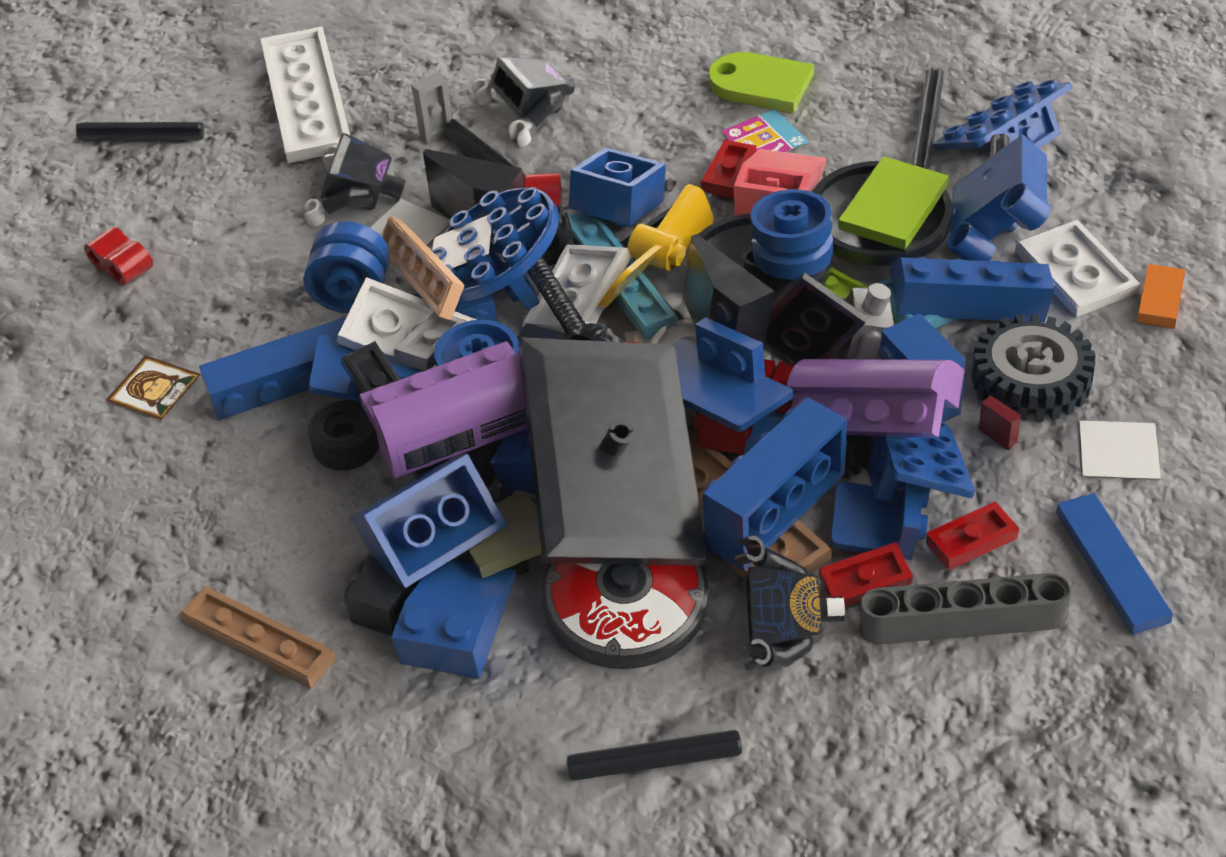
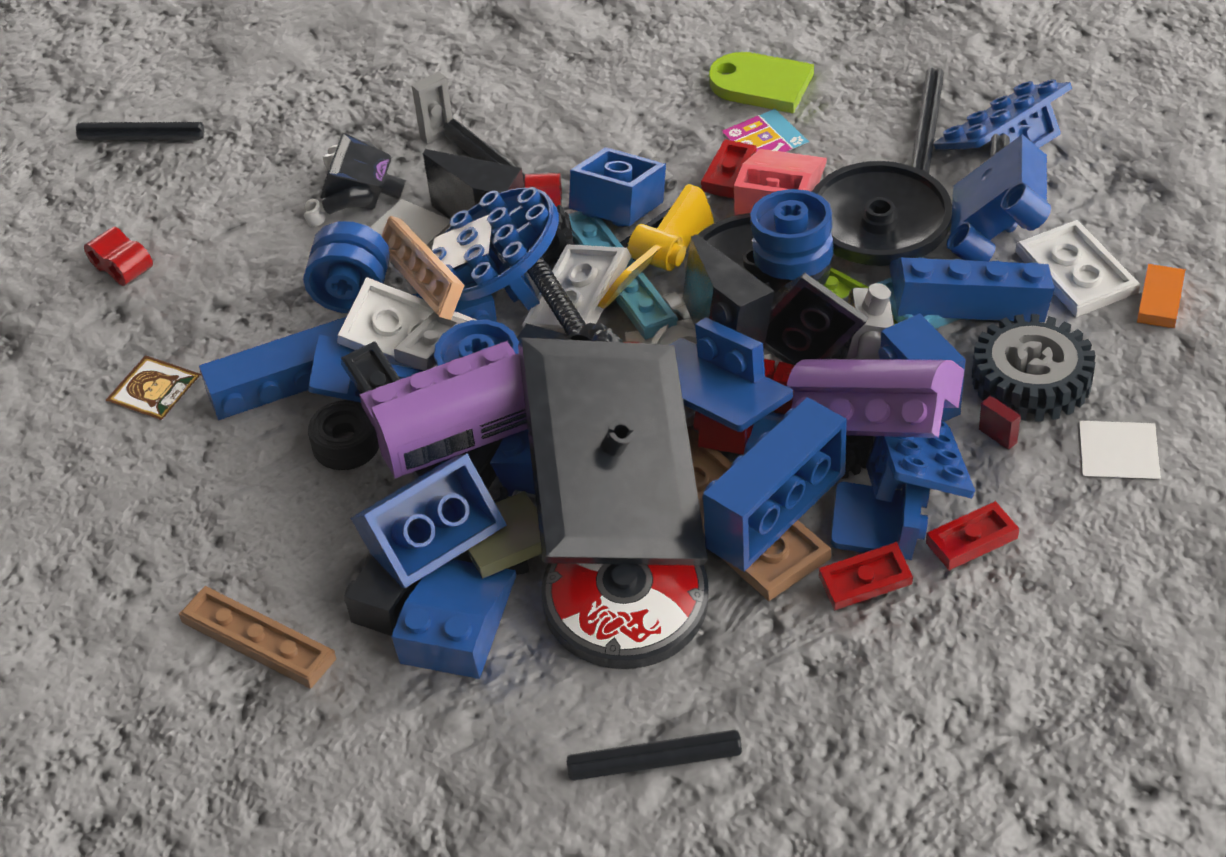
(304, 93): white plate -> none
(528, 88): black torso -> none
(782, 607): black torso -> none
(893, 202): lime tile -> none
(965, 608): dark grey beam -> none
(1114, 564): blue tile -> none

